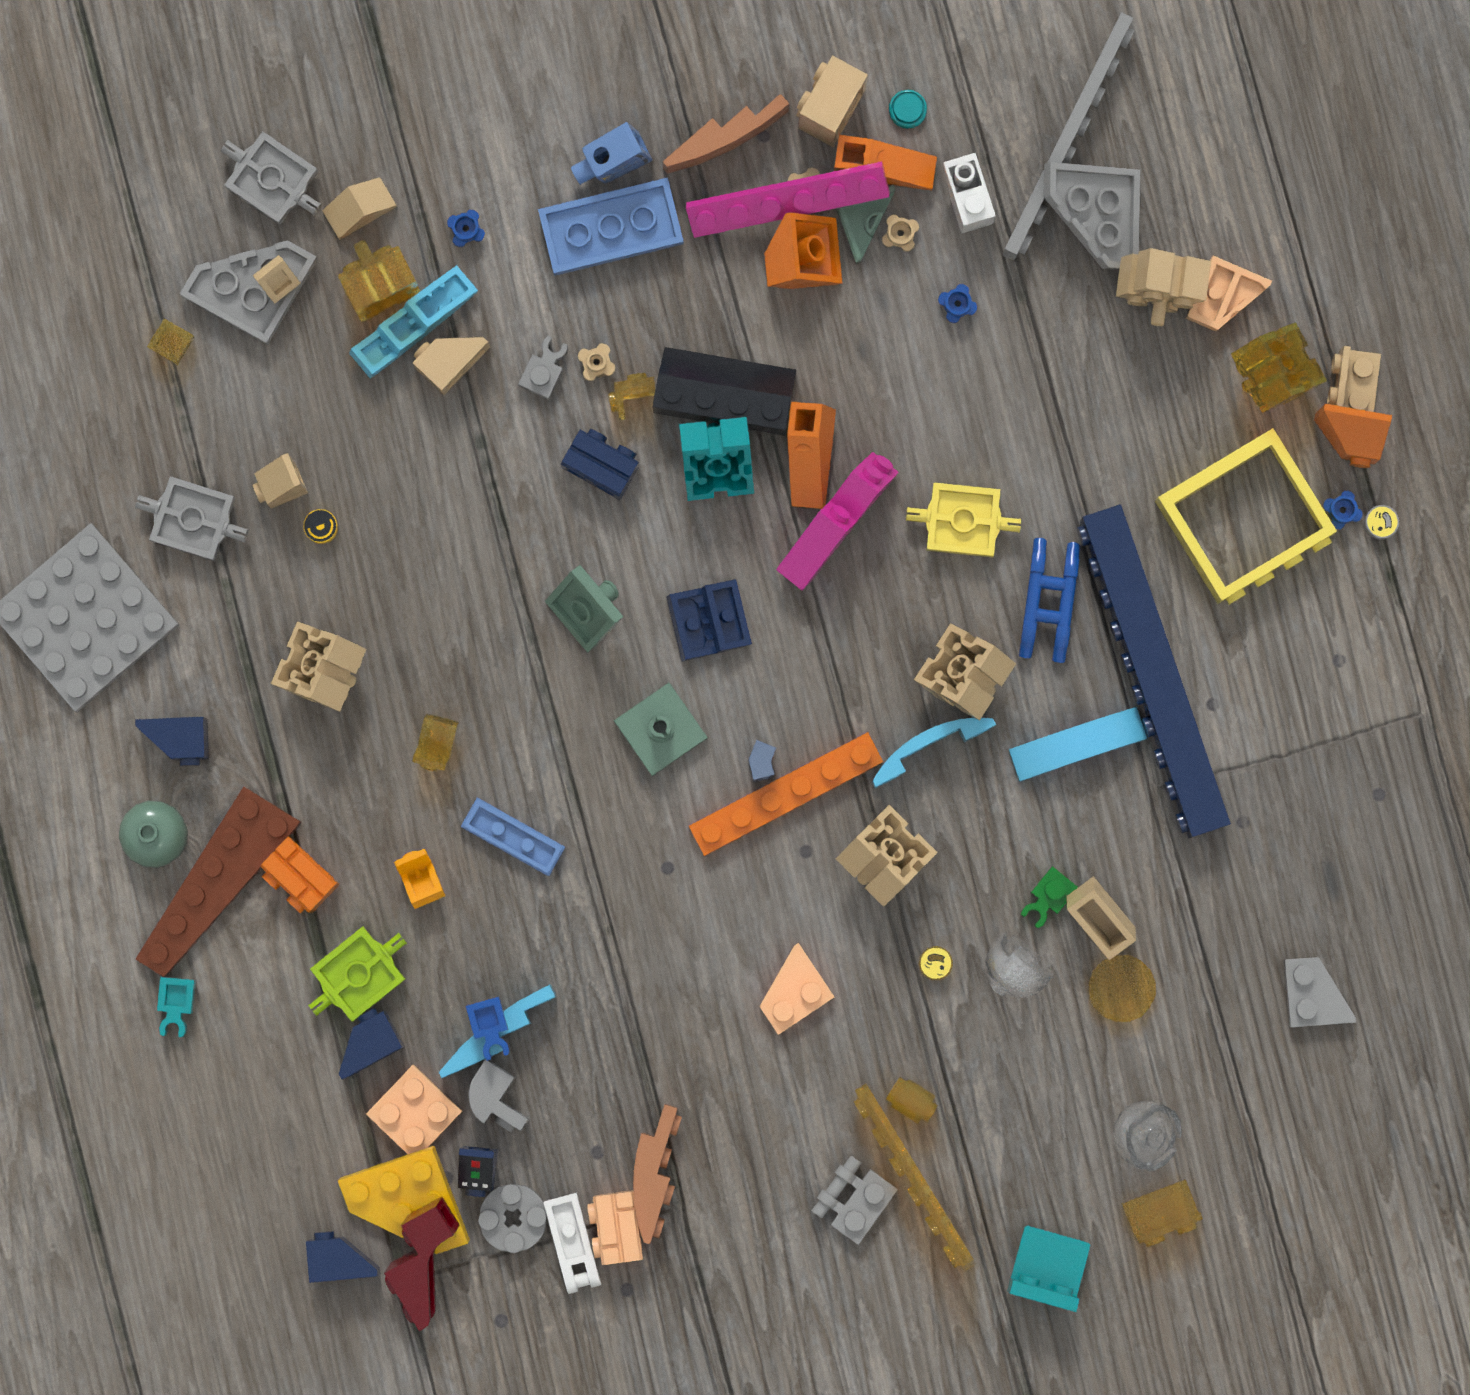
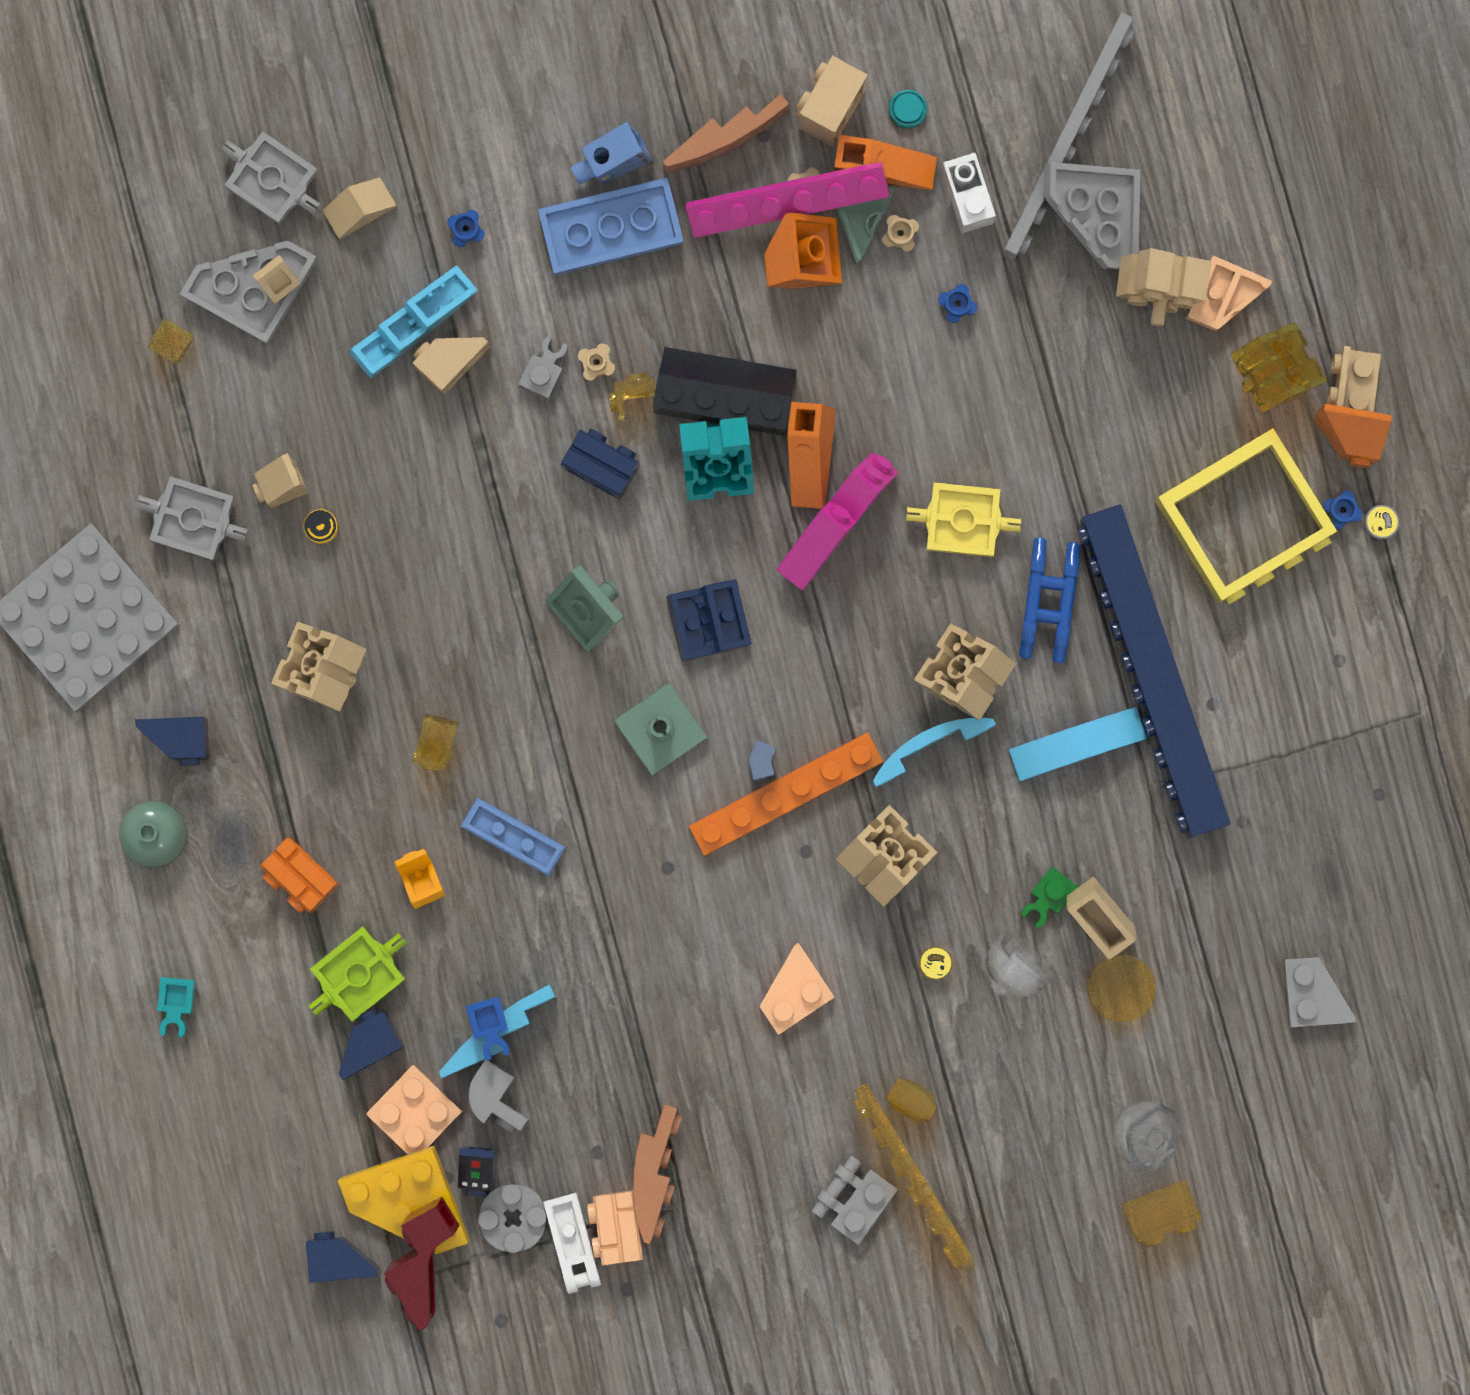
(225, 866): copper wing -> none
(377, 280): clear yellow brick -> none
(1049, 1268): teal bracket -> none

